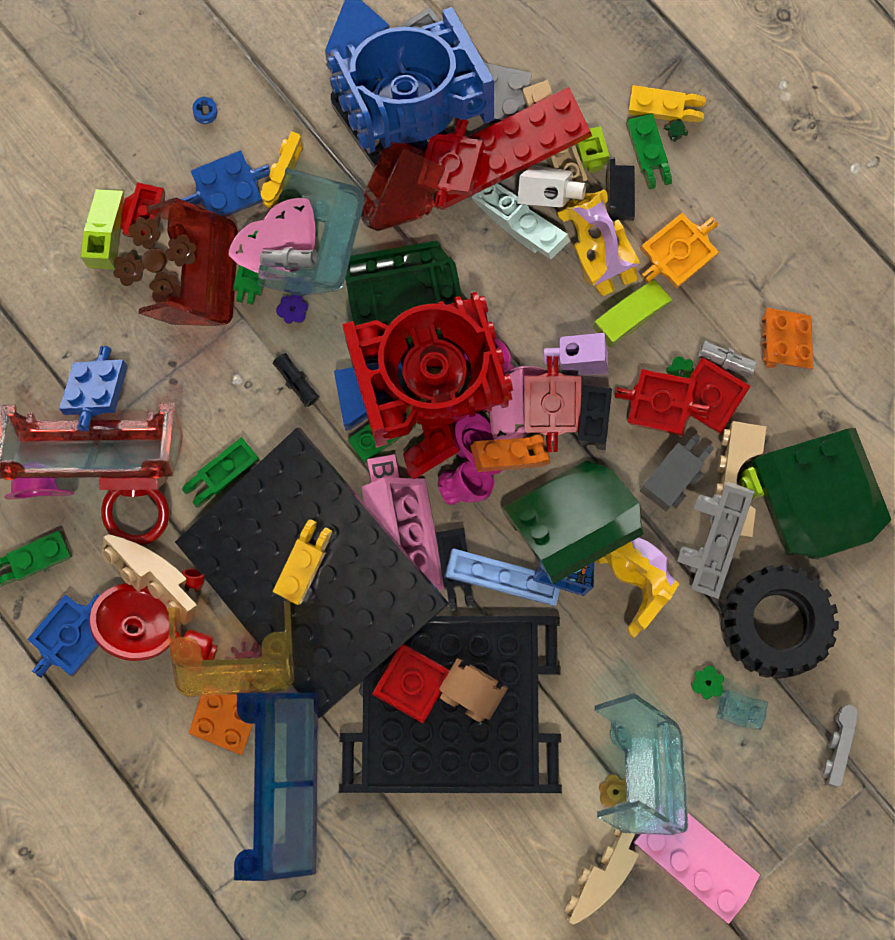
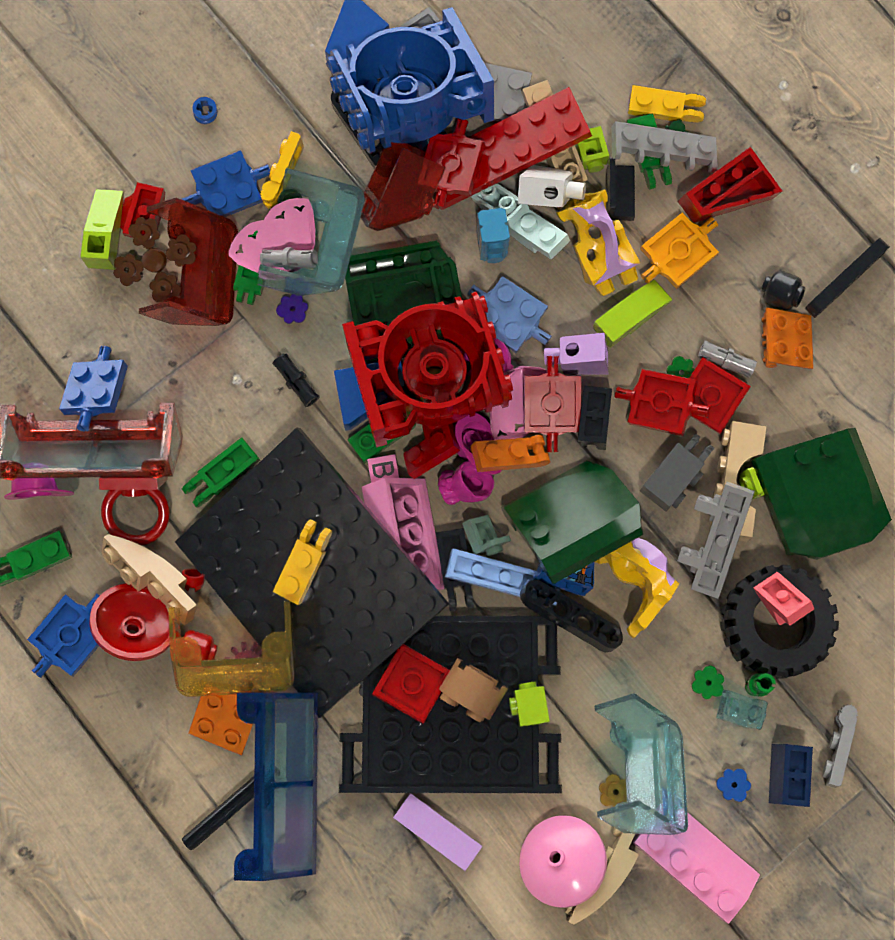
(219, 815): none -> black axle
(437, 832): none -> lavender tile
(483, 536): none -> sand green bracket
(493, 235): none -> dark azure brick
(513, 314): none -> medium blue plate
(529, 705): none -> lime brick
(569, 620): none -> black beam
(580, 866): none -> bright pink dish
(664, 145): none -> light grey hinge
(731, 188): none -> red wedge
(737, 776): none -> blue plant
(760, 684): none -> green pin
(783, 290): none -> black head
(783, 599): none -> coral slope
(790, 775): none -> dark blue hinge
(847, 278): none -> black beam

